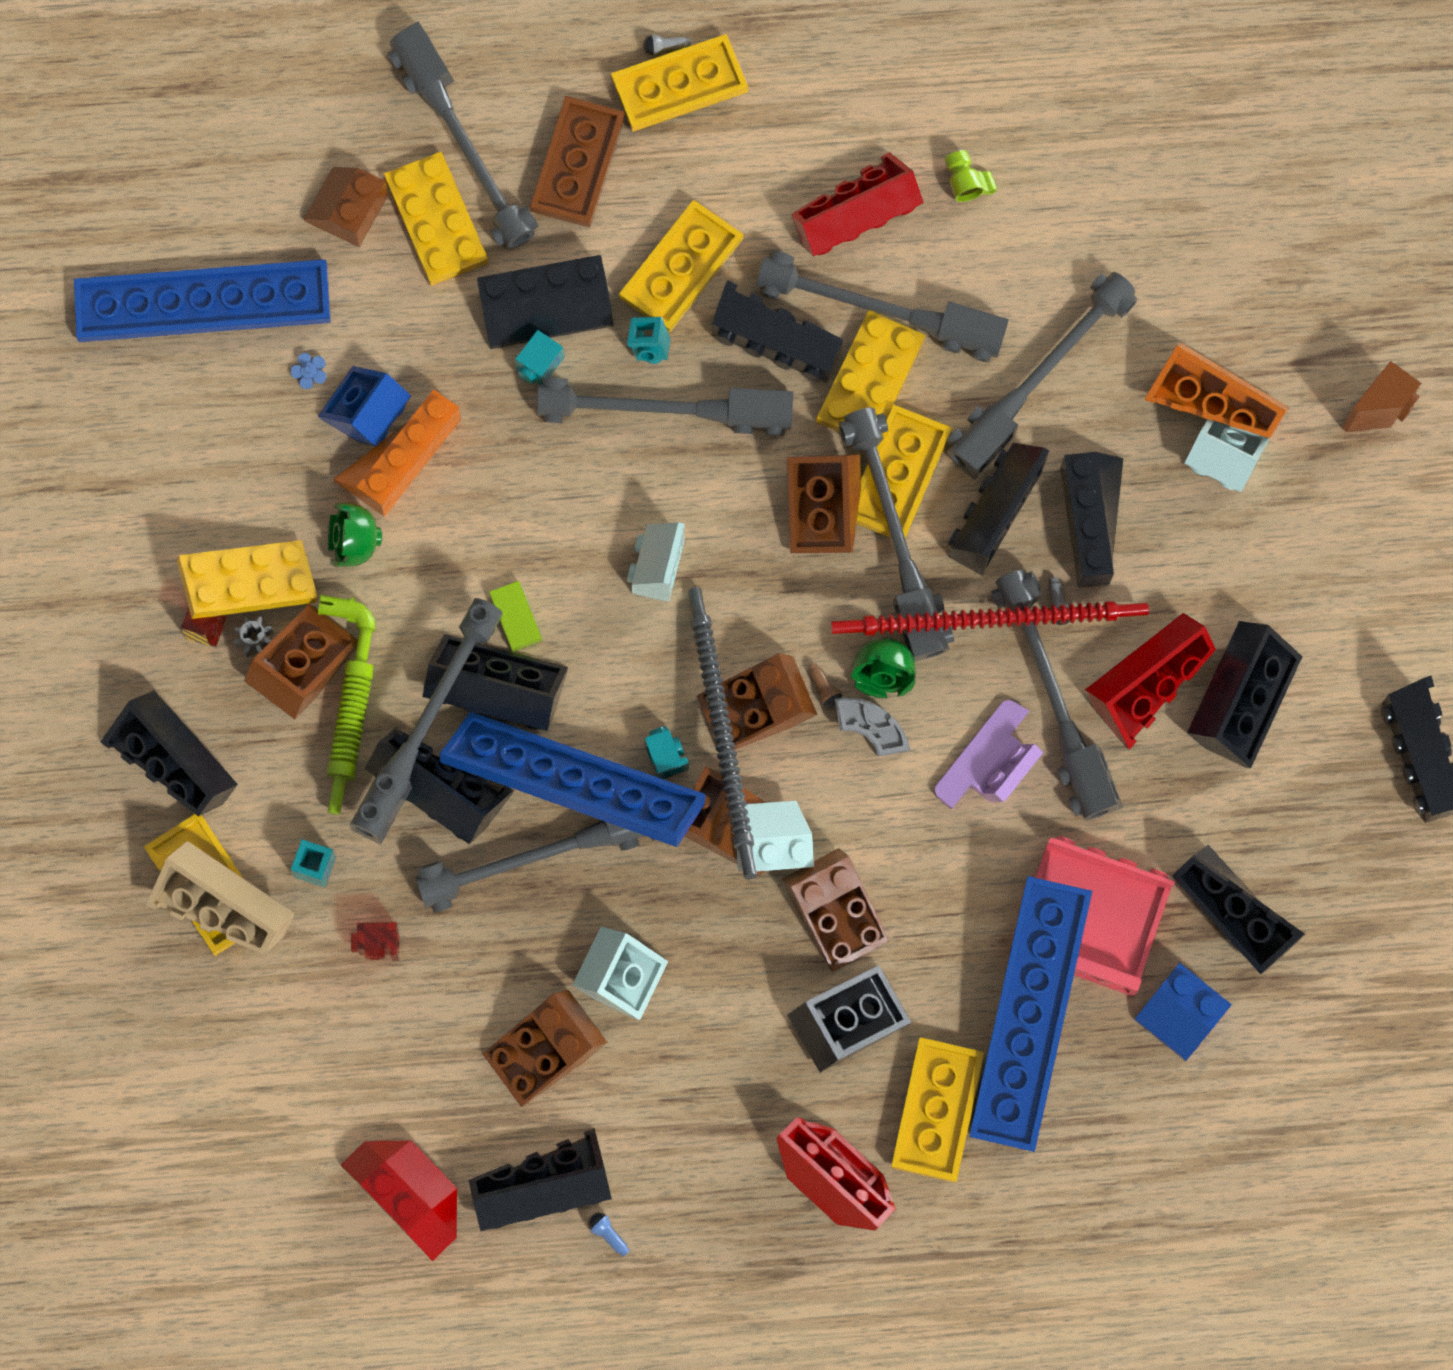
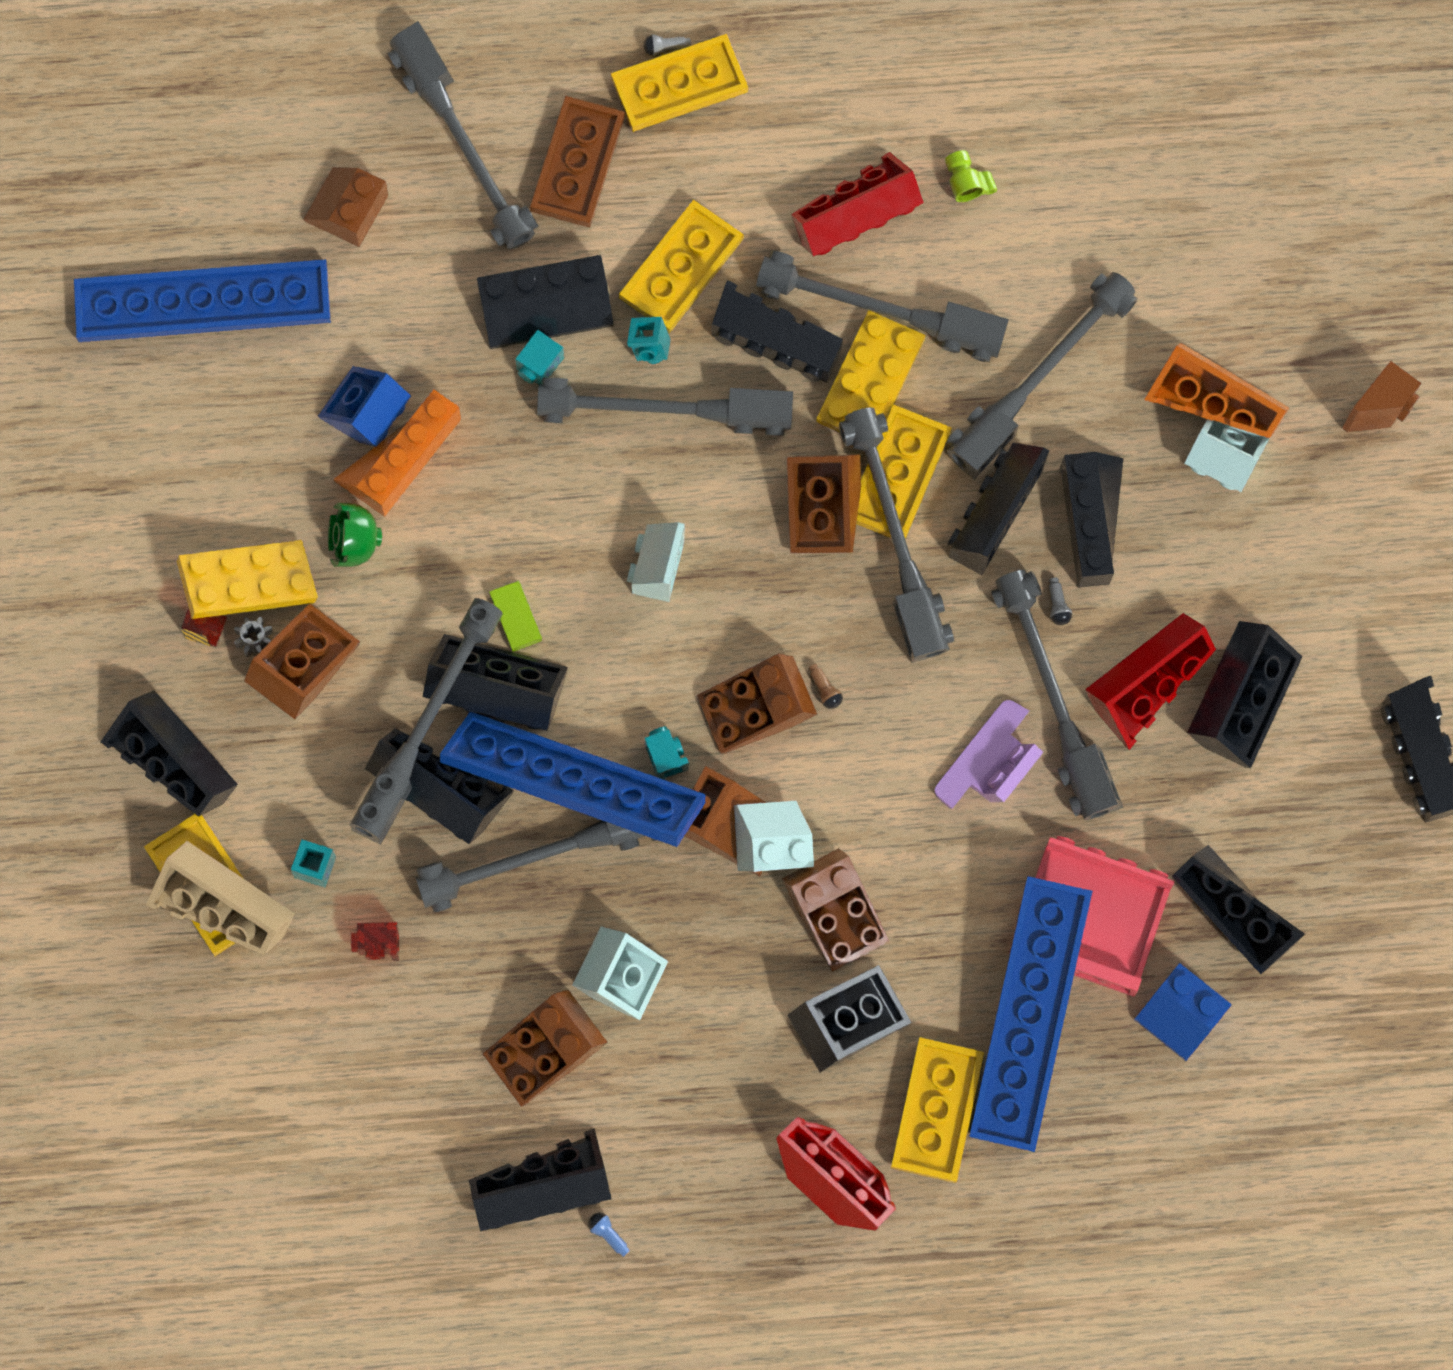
(309, 370): medium blue plant -> none
(353, 697): lime piece -> none
(408, 1191): red wedge -> none
(436, 218): yellow plate -> none
(720, 722): dark grey hose -> none
(870, 625): red hose -> none
(873, 723): light grey tile -> none
(884, 667): green cylinder -> none

